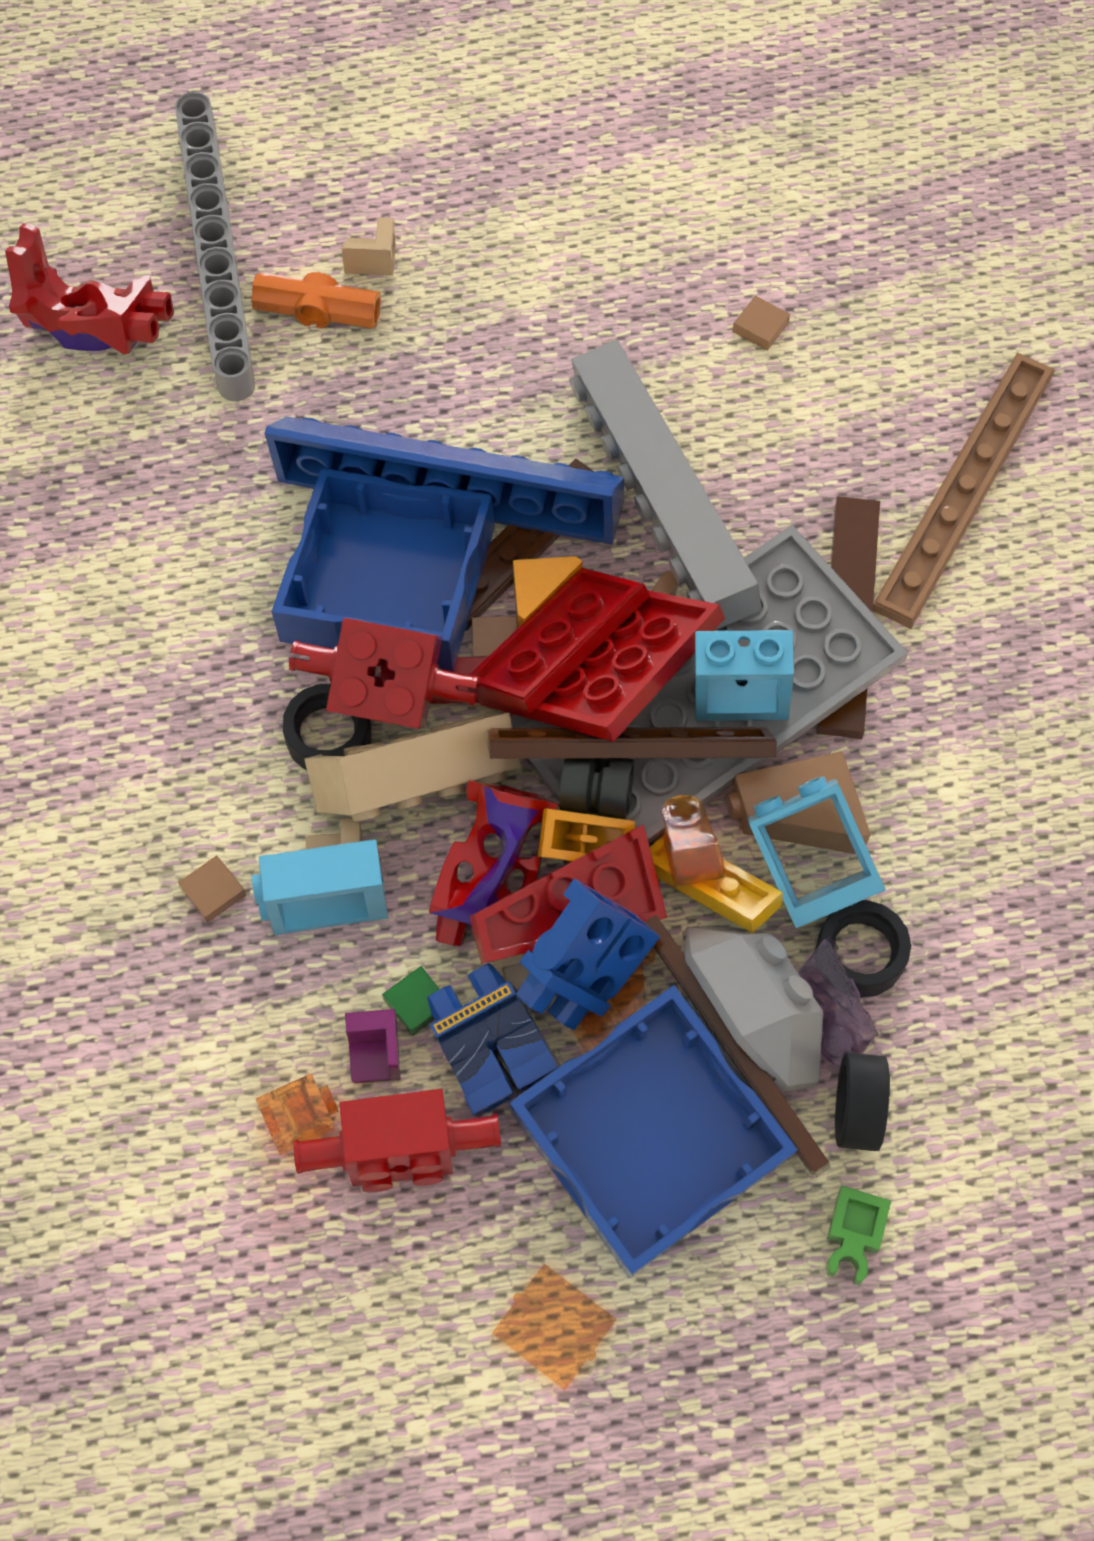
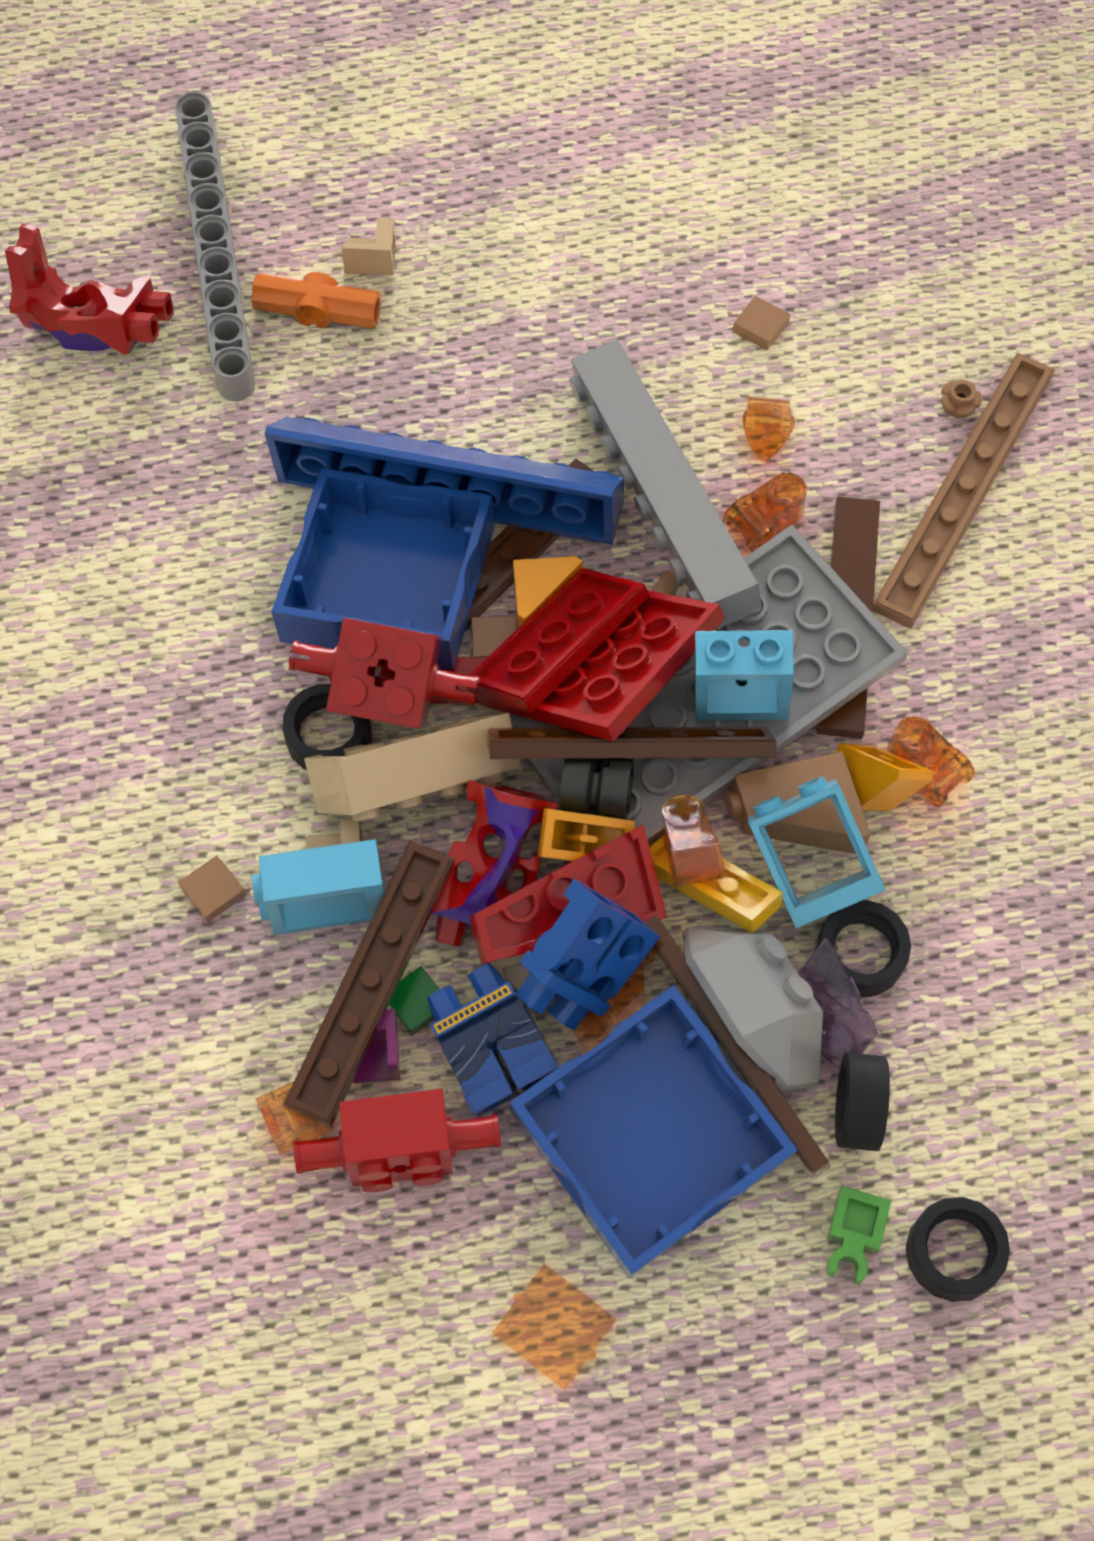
(369, 984): none -> reddish brown tile
(762, 514): none -> clear orange piece
(767, 425): none -> clear orange tile
(882, 777): none -> light orange slope
(934, 754): none -> clear orange piece
(957, 406): none -> medium nougat plate
(991, 1230): none -> black tyre

